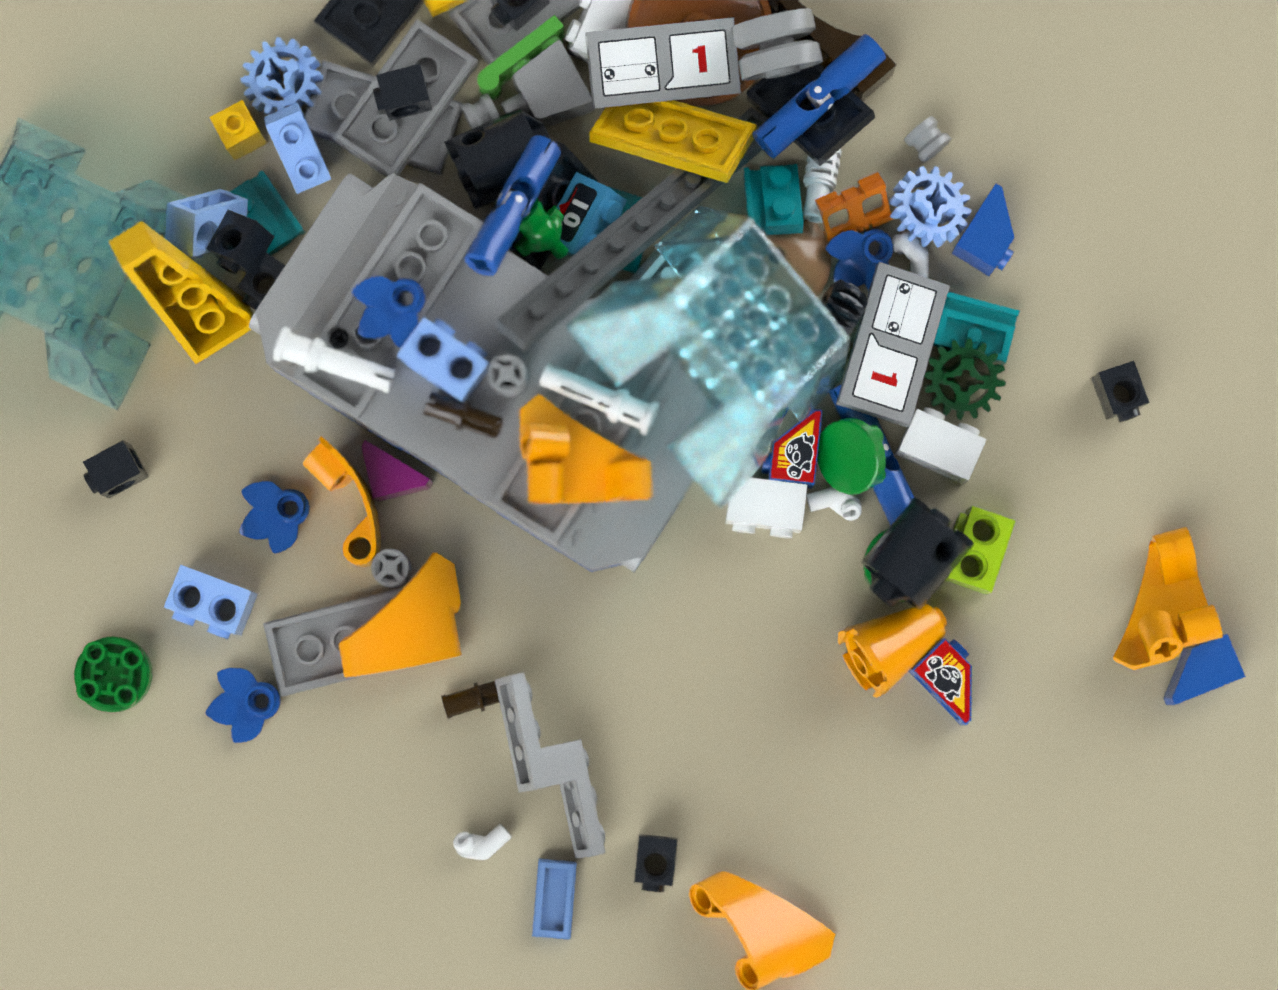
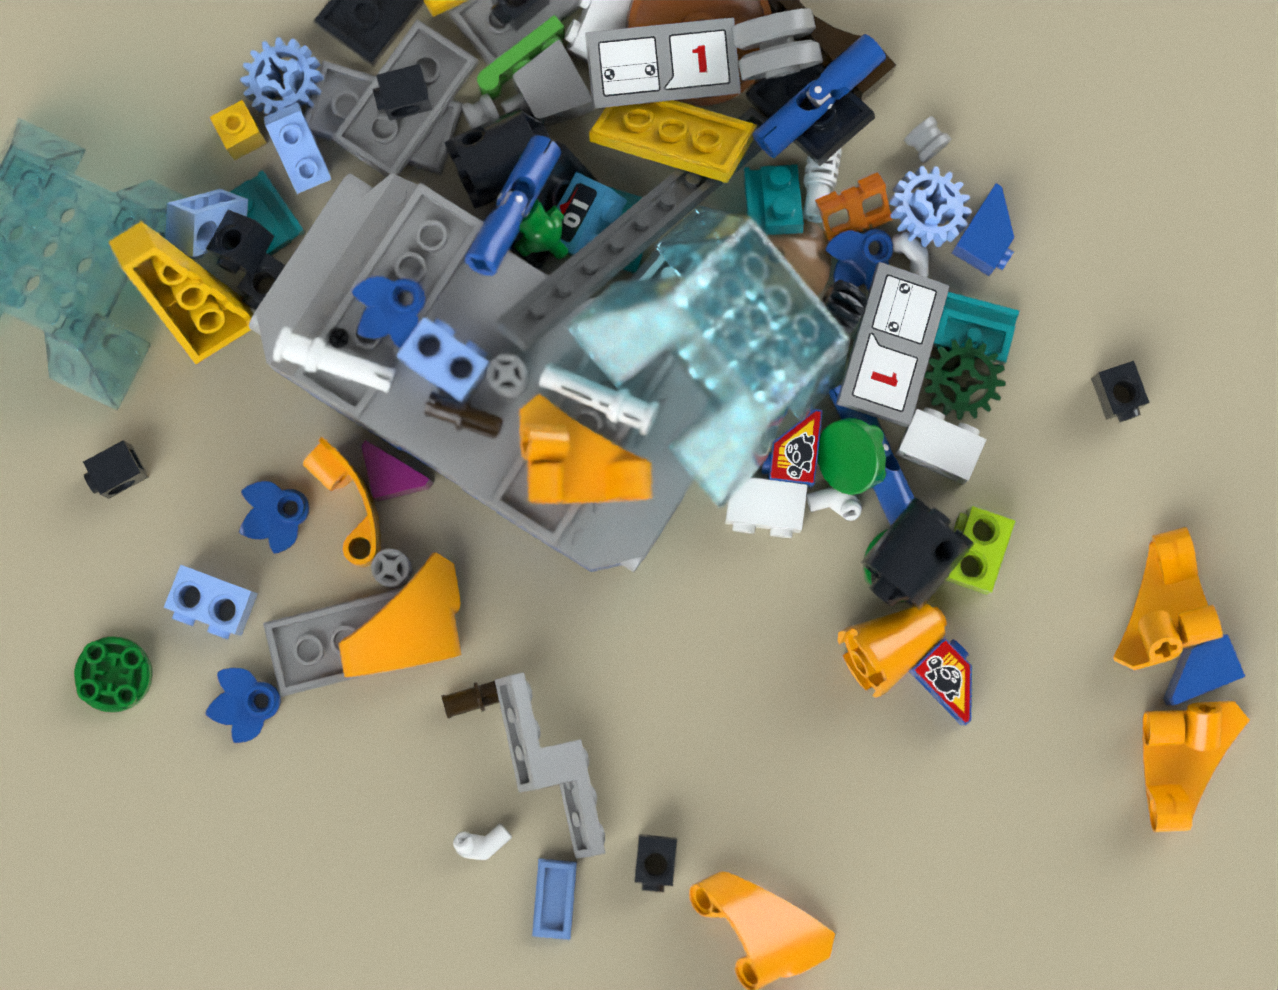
(1182, 755): none -> light orange panel

